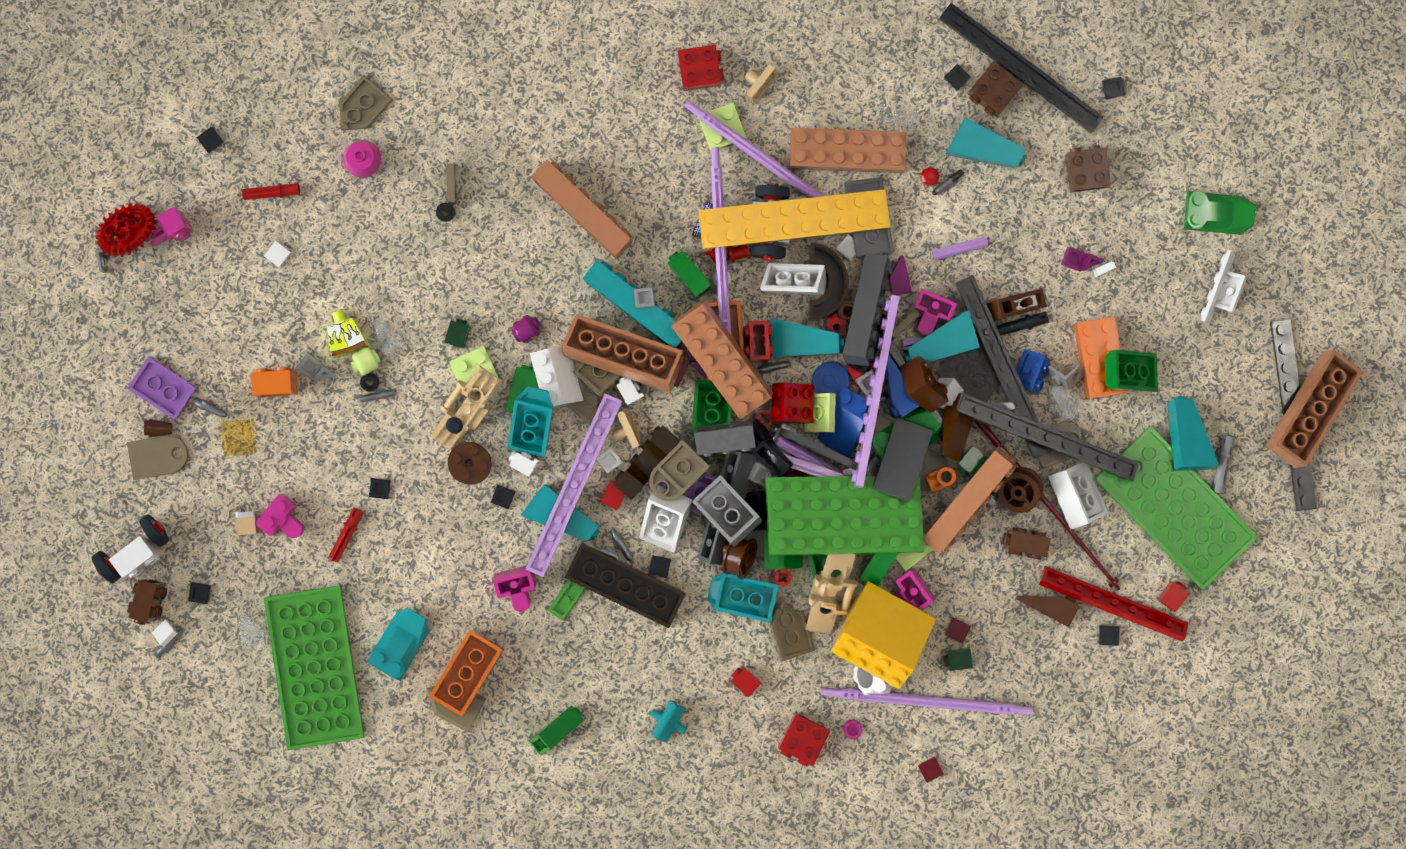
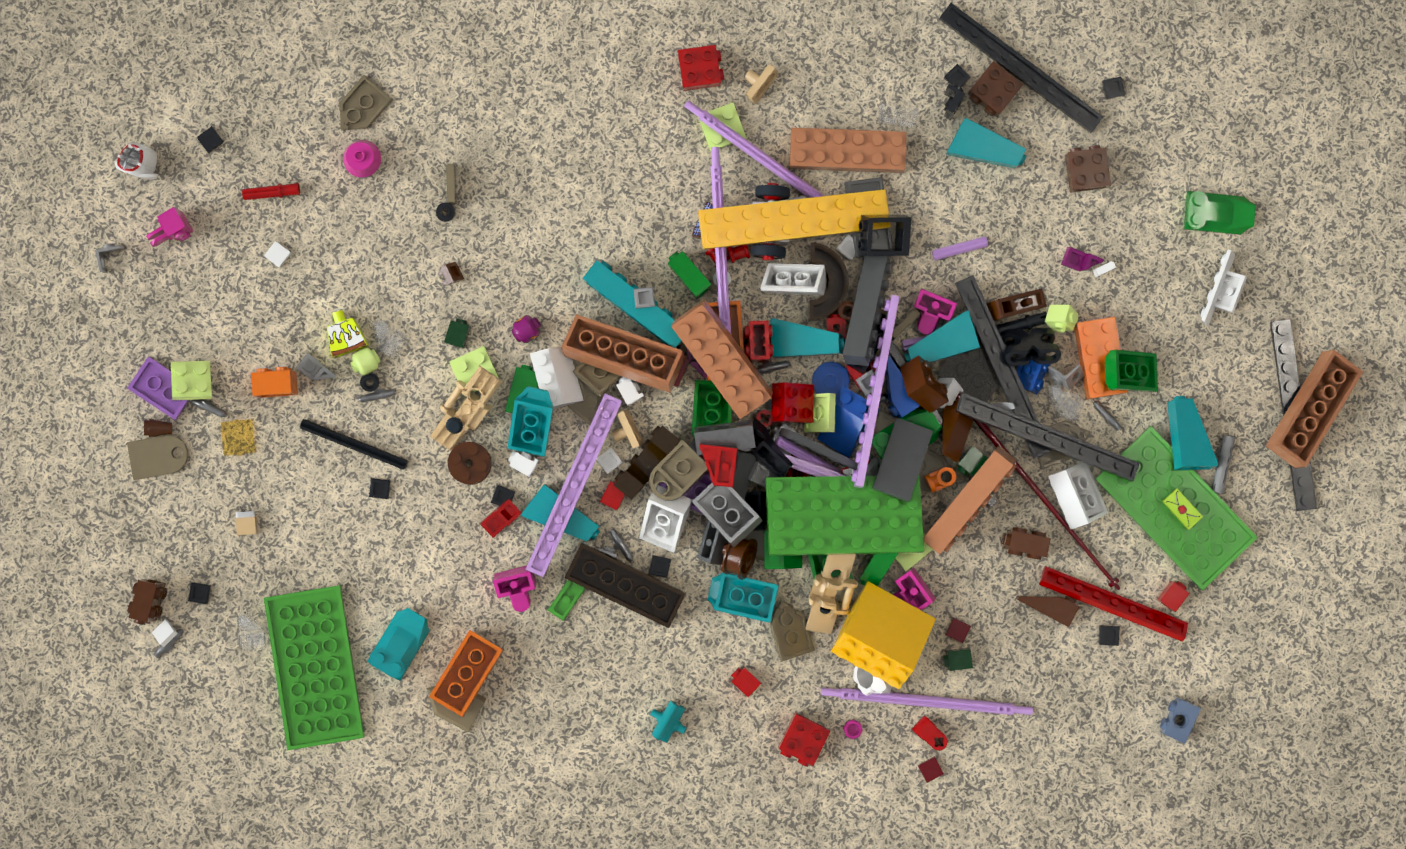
(128, 233): red gear -> none
(136, 555): brick -> none
(137, 161): none -> white piece
(191, 380): none -> yellowish green plate
(279, 517): dark pink brick -> none
(345, 535): red axle -> none
(353, 444): none -> black axle
(451, 273): none -> reddish brown tile
(500, 518): none -> red slope
(556, 730): green slope -> none
(581, 209): nougat brick -> none
(720, 463): none -> red wing
(788, 577): red bush -> none
(899, 278): magenta slope -> none
(902, 235): none -> black window
(928, 731): none -> red piece
(929, 176): red tile -> none
(949, 182): piece -> none
(955, 99): none -> black bracket
(1021, 490): reddish brown wheel -> none
(1030, 346): none -> black piece
(1061, 318): none -> yellowish green brick
(1104, 412): none -> flat silver piece
(1181, 731): none -> sand blue brick
(1182, 509): none -> lime tile

